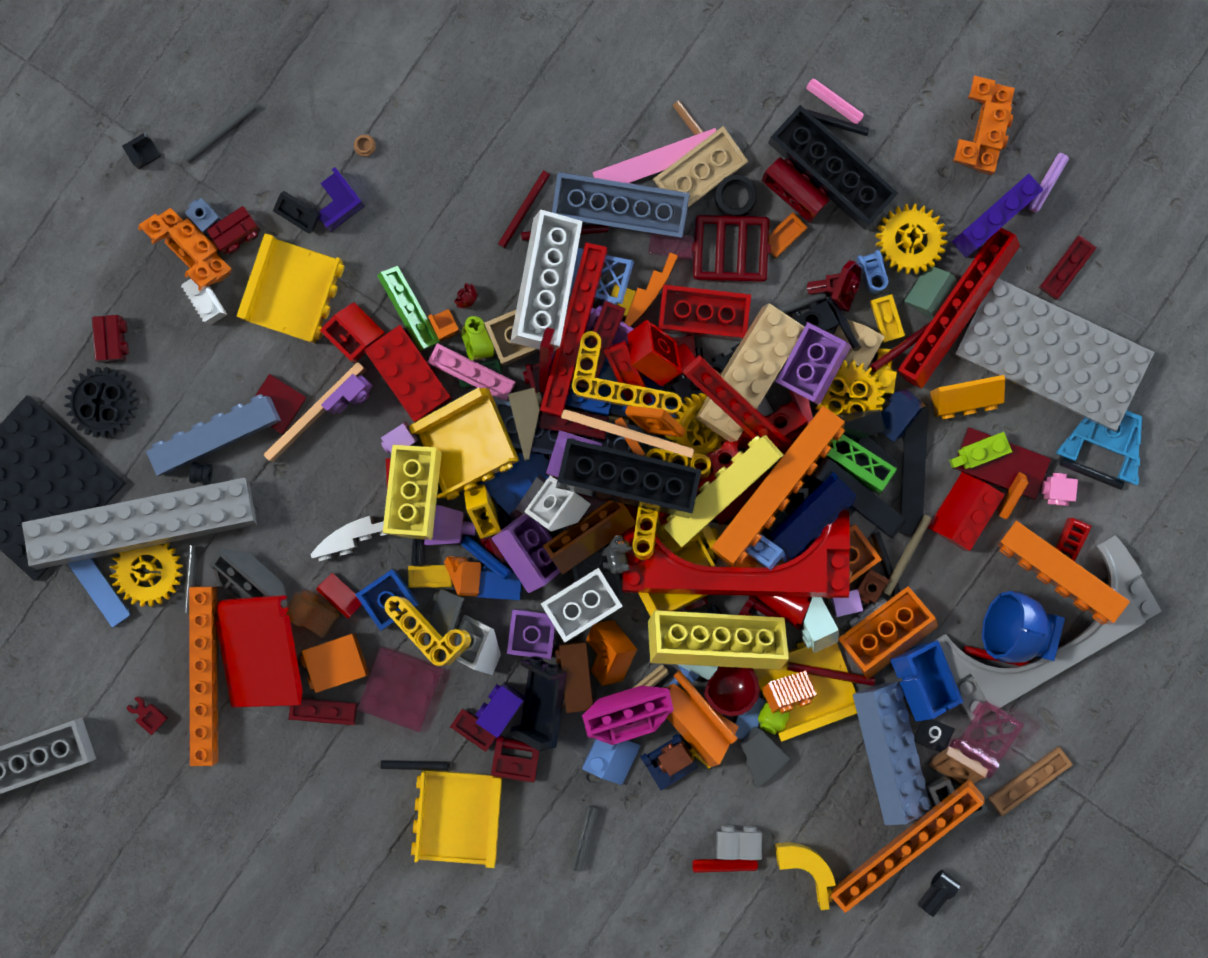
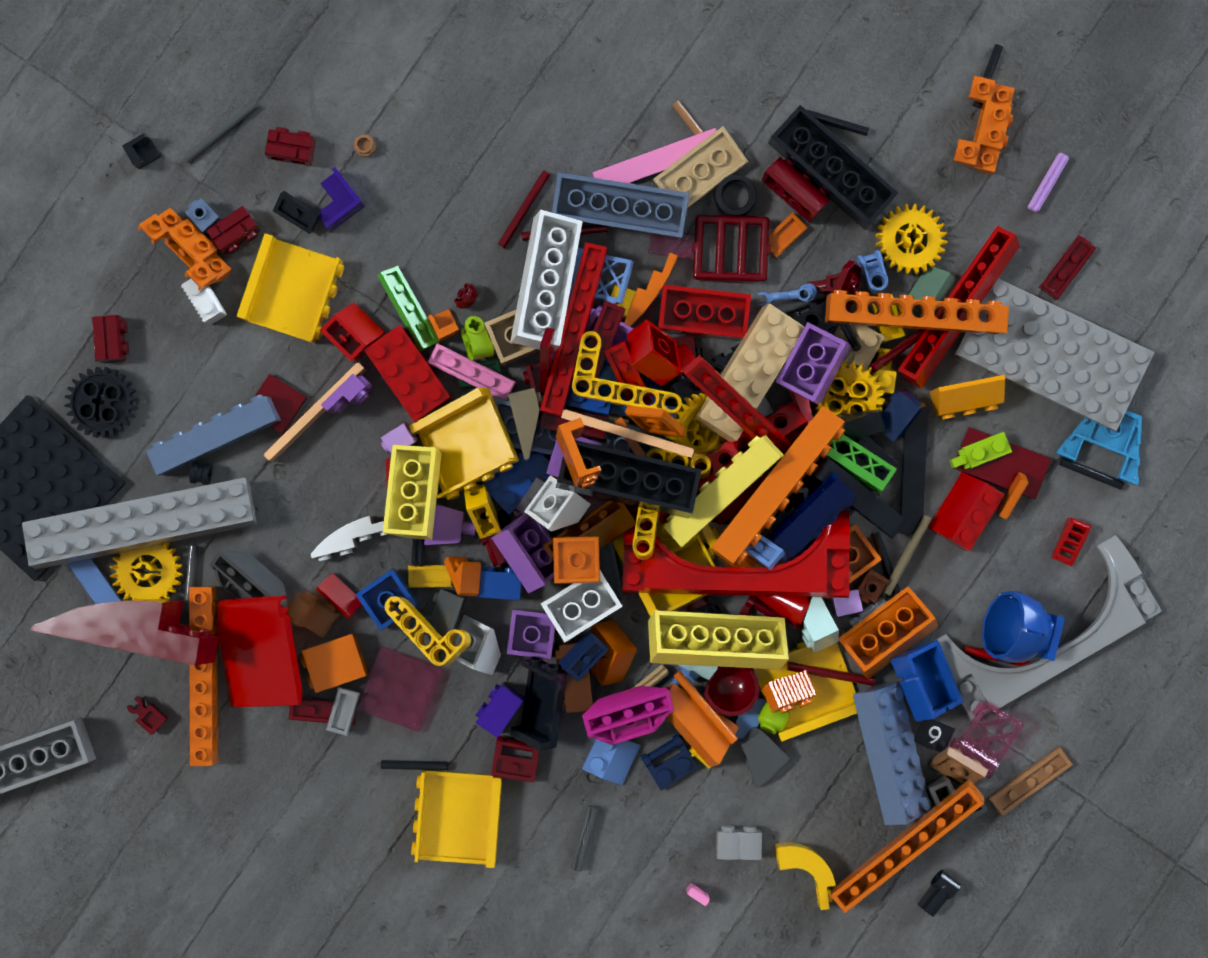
(138, 627): none -> slope
(290, 146): none -> dark red brick
(343, 711): none -> light grey tile
(466, 726): dark red plate -> none
(486, 558): blue axle -> none
(565, 437): none -> orange panel
(576, 559): none -> orange plate
(583, 656): none -> dark blue slope
(616, 555): dark grey animal -> none
(674, 758): copper brick -> none
(698, 894): none -> bright pink tile
(721, 865): red axle -> none
(795, 294): none -> medium blue brick
(834, 101): bright pink axle -> none
(990, 67): none -> black bar
(995, 324): none -> orange brick
(997, 215): dark purple arch -> none
(1059, 489): bright pink brick -> none
(1063, 573): orange brick -> none

